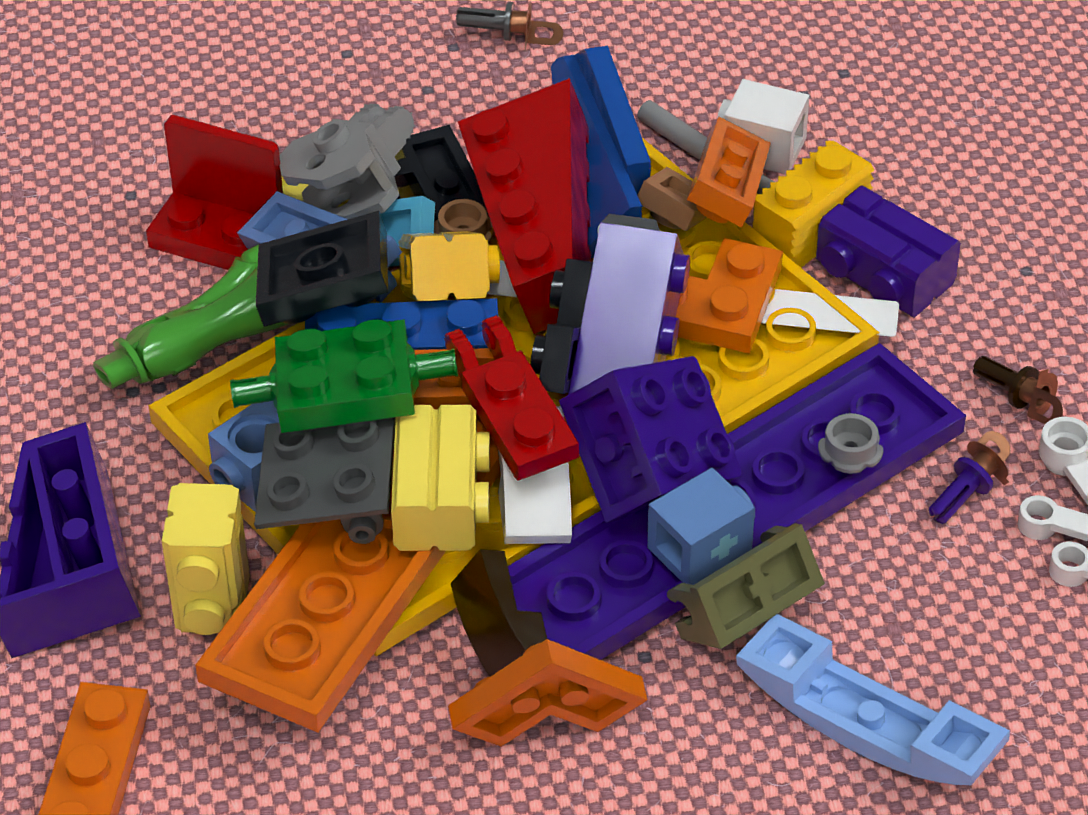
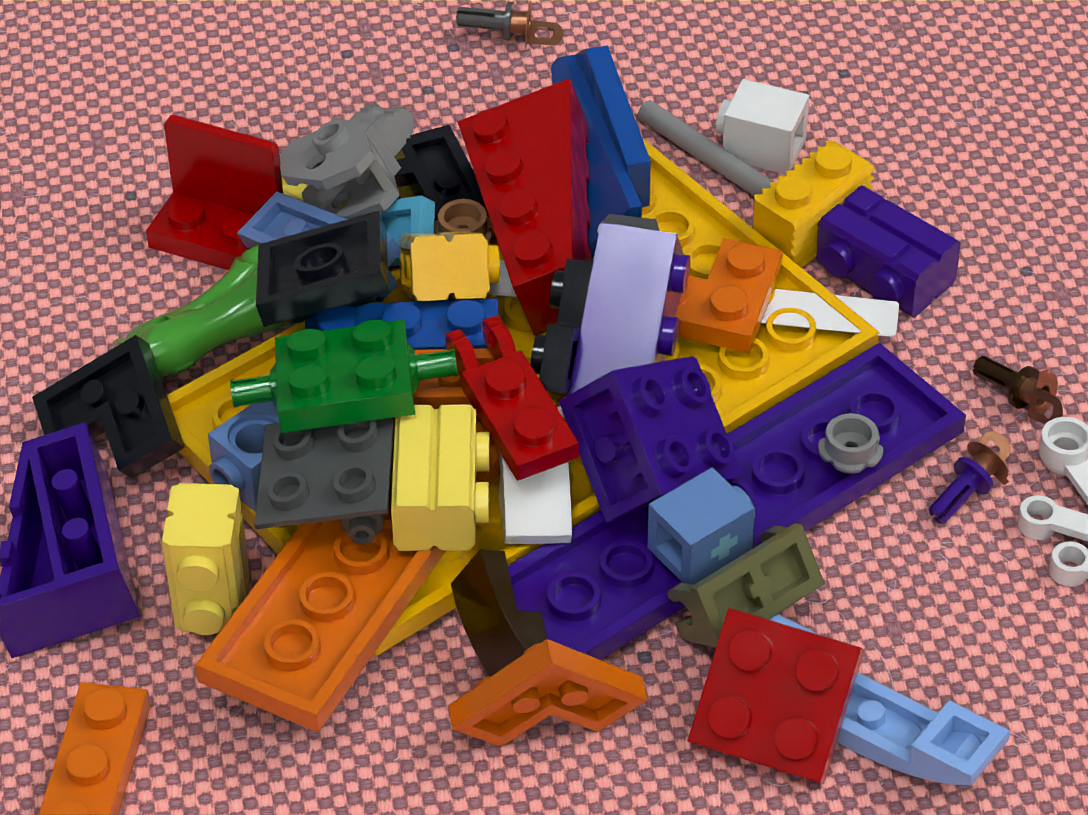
(120, 397): none -> black plate
(667, 200): medium nougat plate -> none
(728, 173): orange plate -> none
(776, 695): none -> red plate

